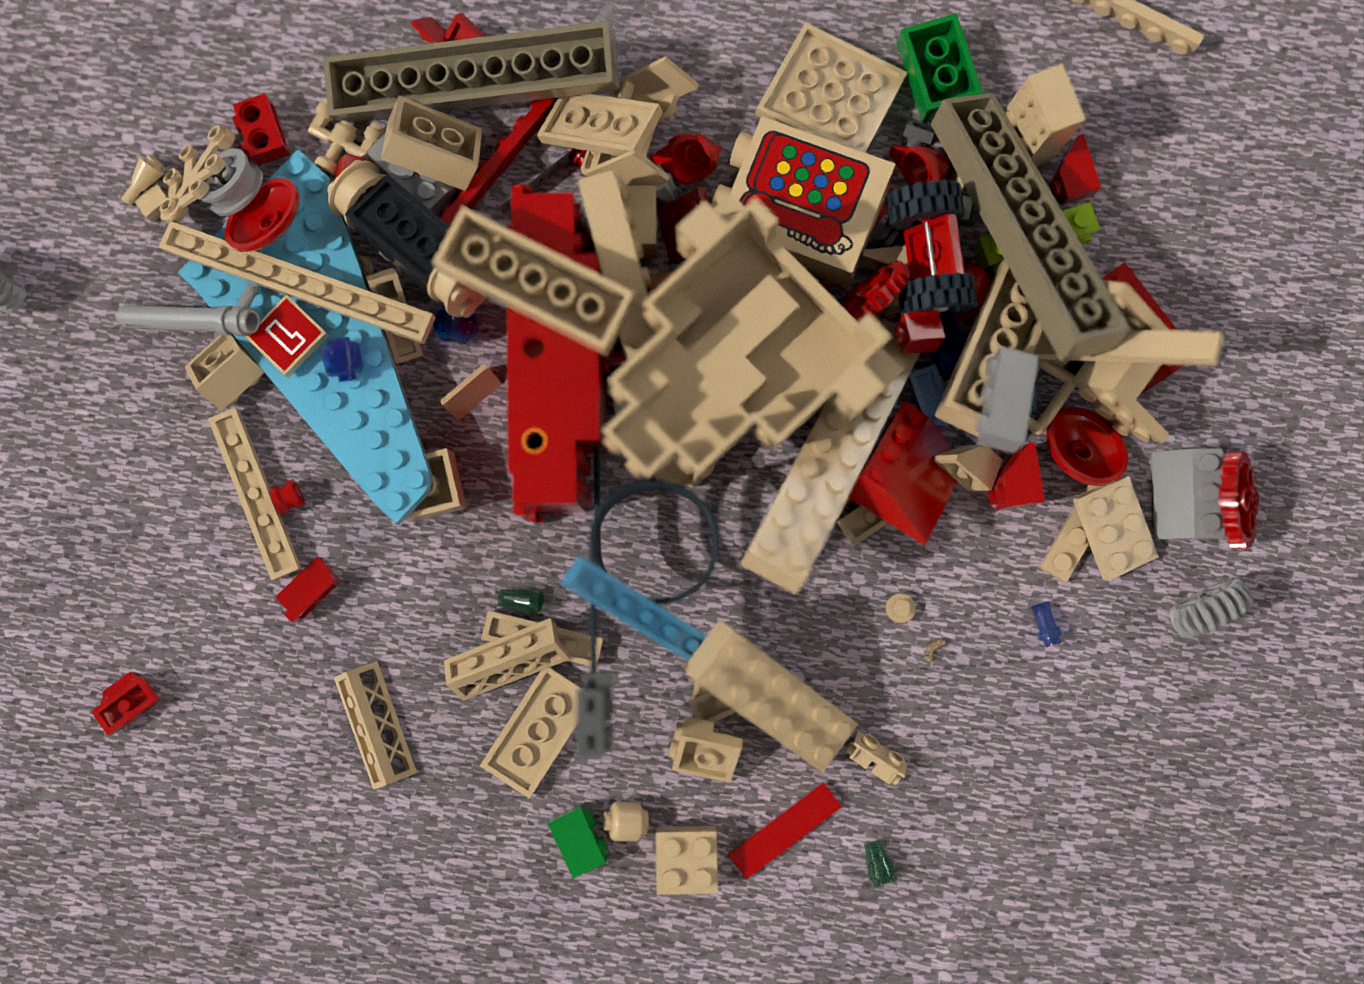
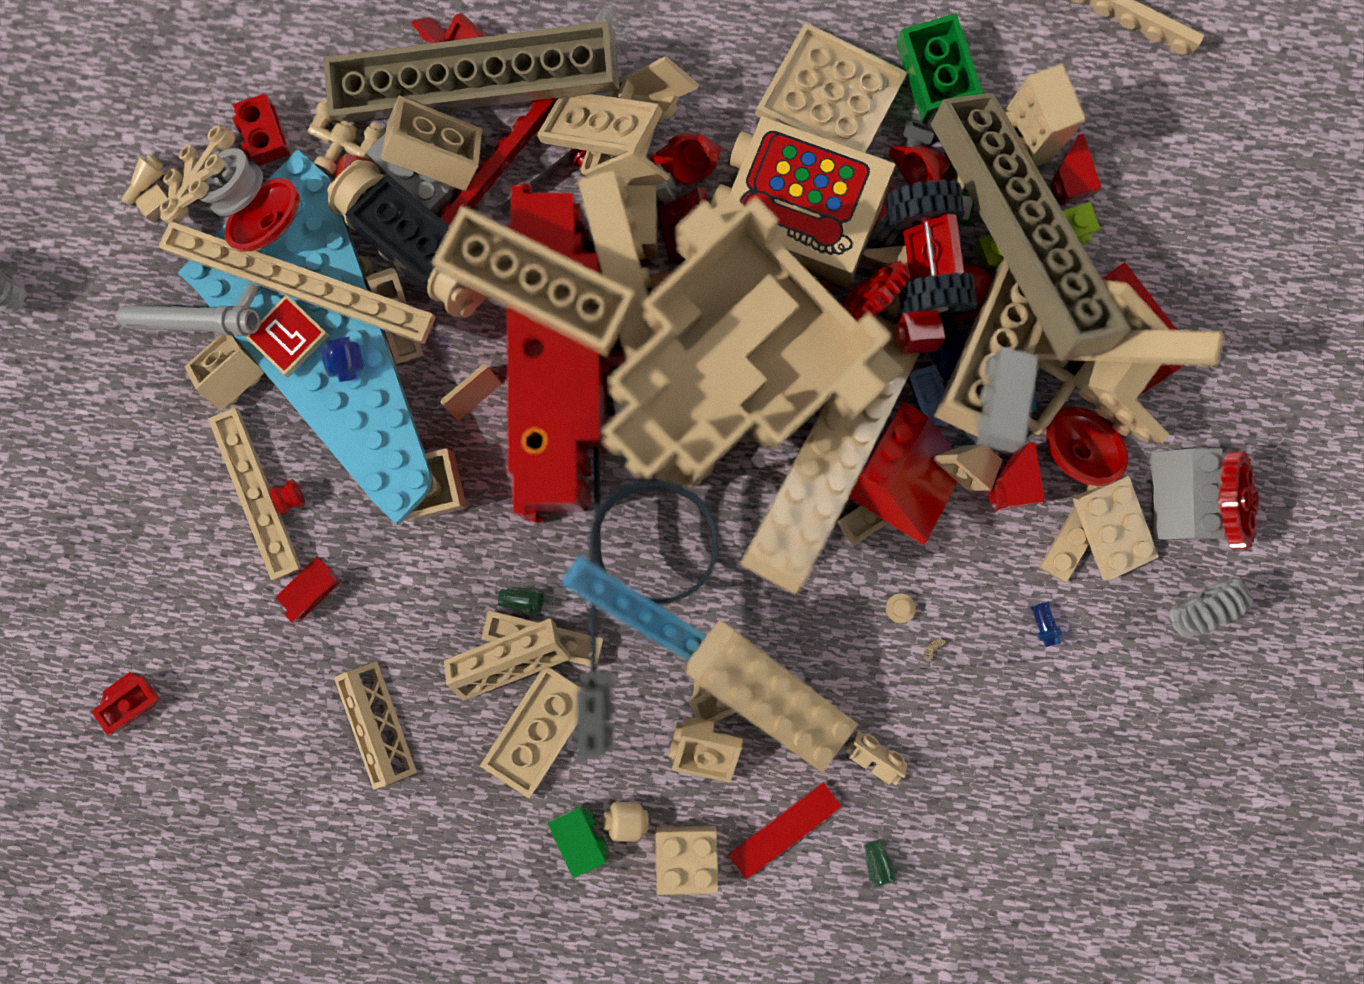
(455, 329): clear blue head -> none

